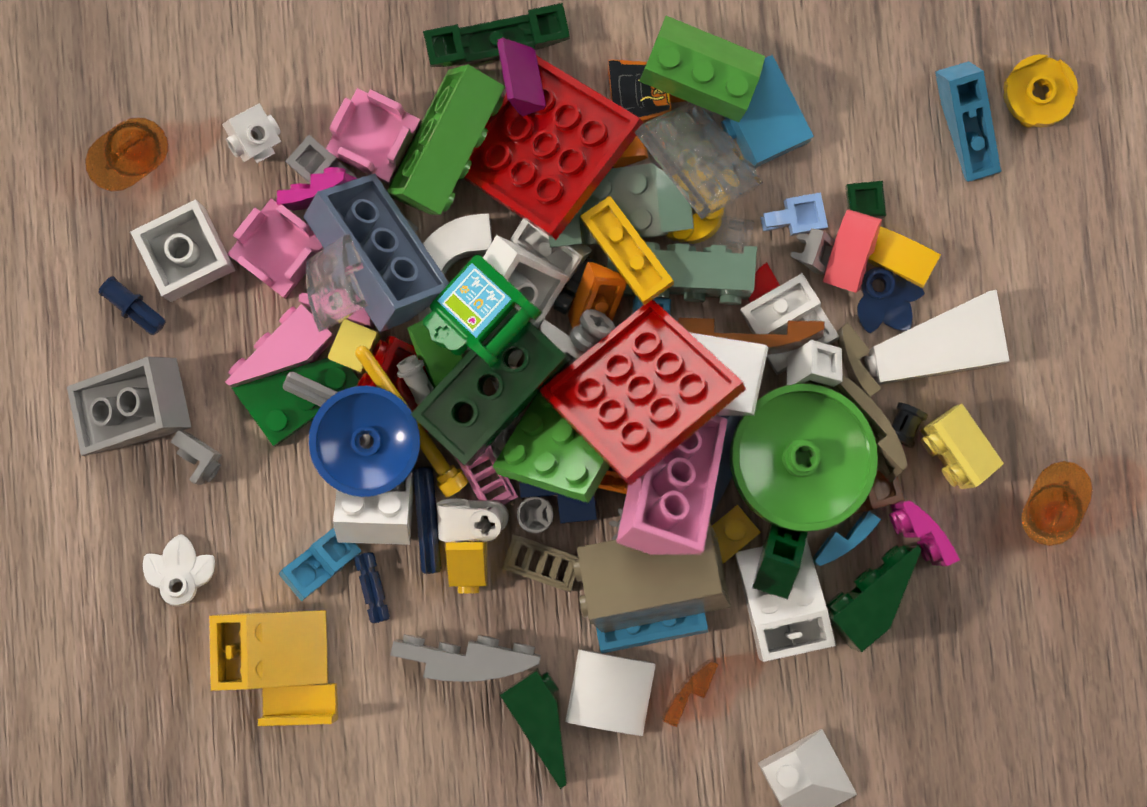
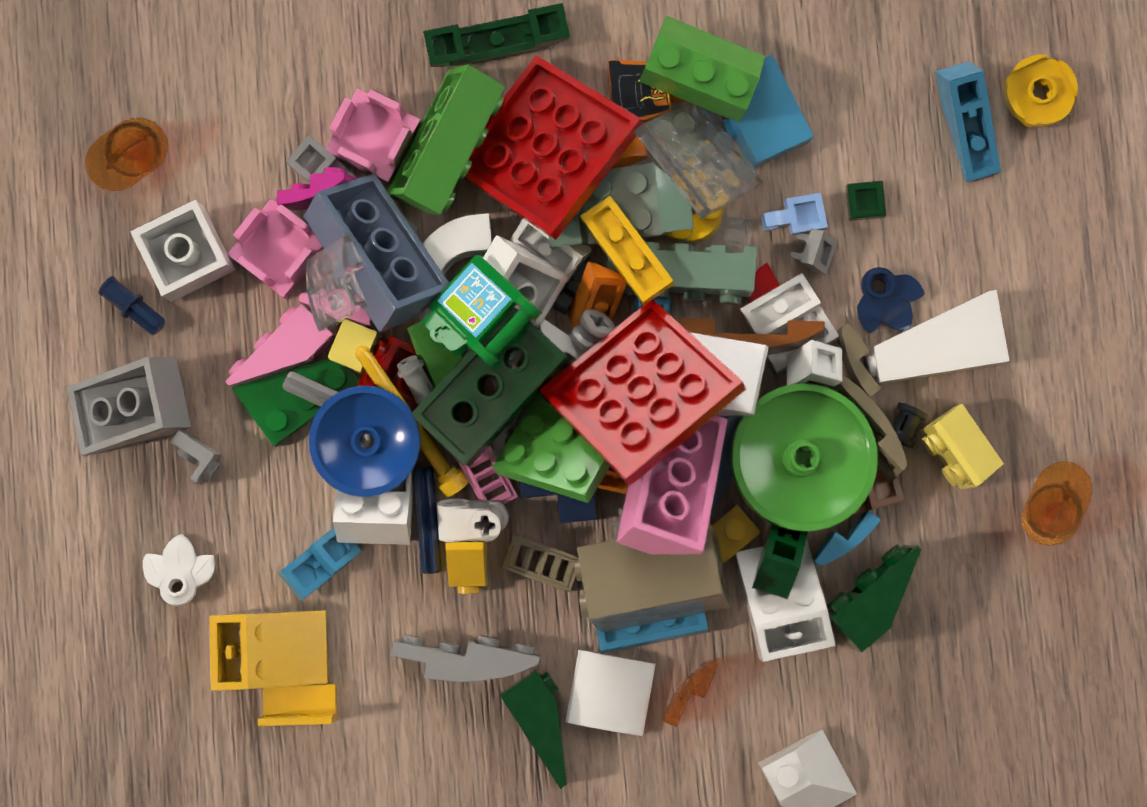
(262, 126): white brick -> none
(372, 587): dark blue axle -> none
(521, 76): magenta slope -> none
(530, 514): light grey wheel -> none
(852, 250): coral slope -> none
(903, 257): yellow slope -> none
(917, 523): dark pink slope -> none

